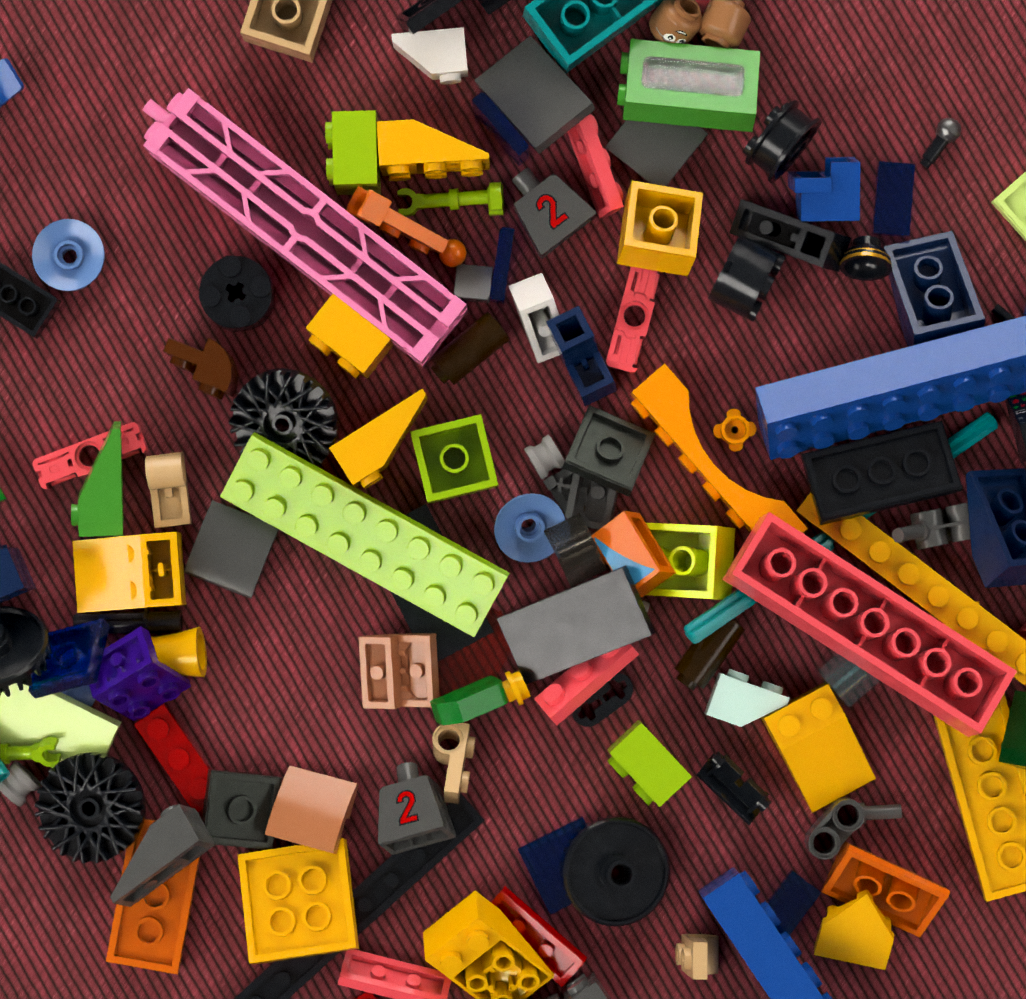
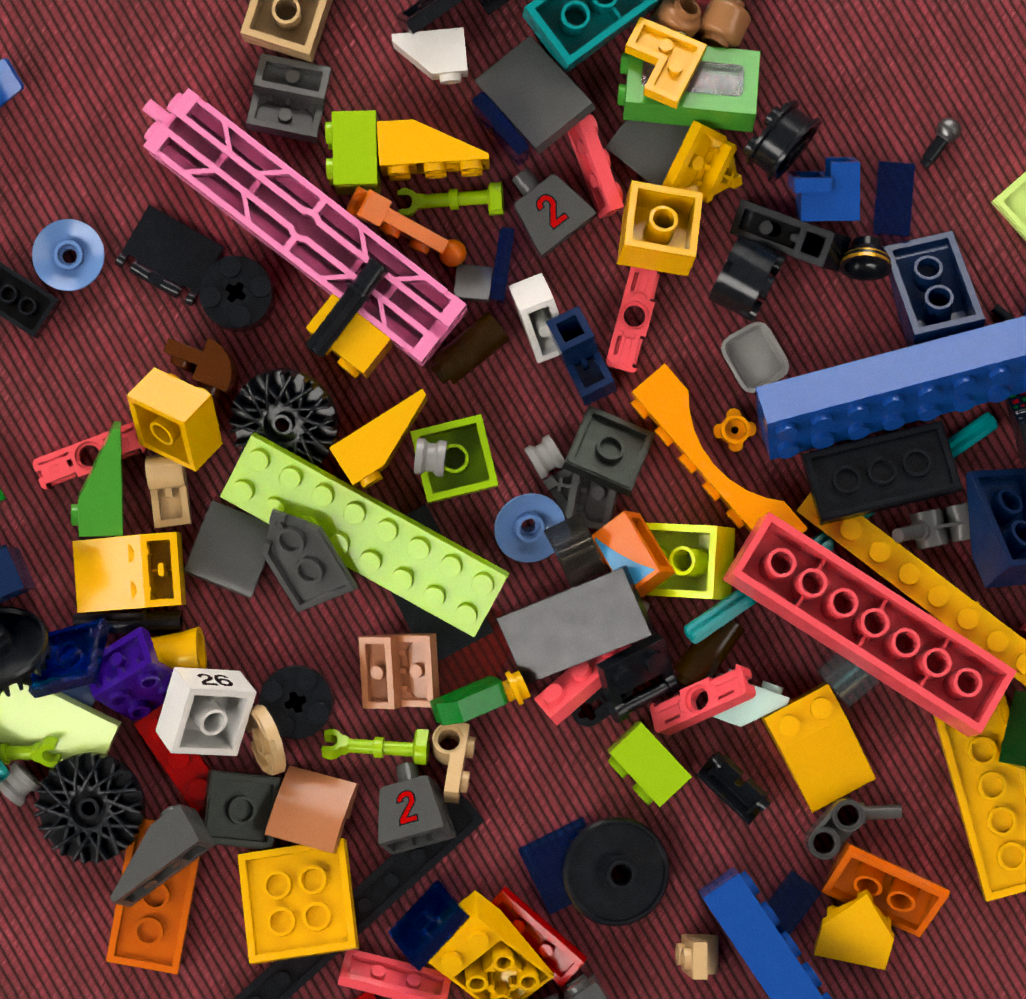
(169, 254): none -> black piece
(175, 419): none -> yellow brick
(205, 711): none -> white brick
(266, 741): none -> tan tile
(288, 98): none -> dark grey slope
(305, 561): none -> dark grey tile
(307, 683): none -> black brick
(346, 307): none -> black axle
(418, 749): none -> lime piece
(428, 925): none -> clear blue tile
(430, 457): none -> light grey wheel
(632, 668): none -> black plate
(674, 59): none -> yellow plate
(704, 163): none -> yellow slope
(723, 693): none -> coral piece
(754, 356): none -> light grey piece

